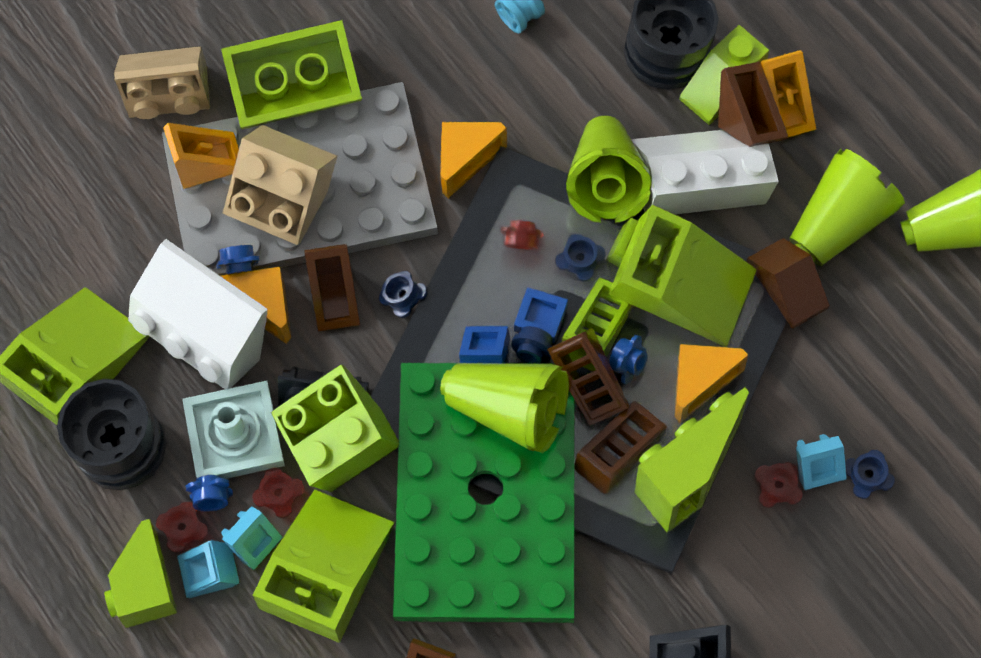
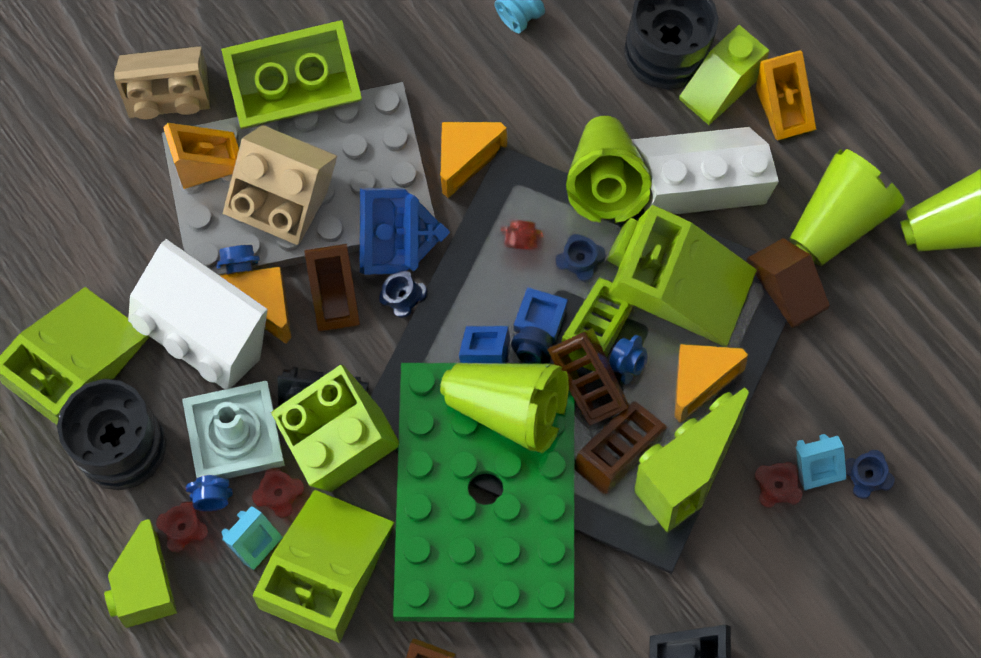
(208, 569): medium azure slope -> none
(395, 231): none -> blue slope
(749, 107): reddish brown slope -> none

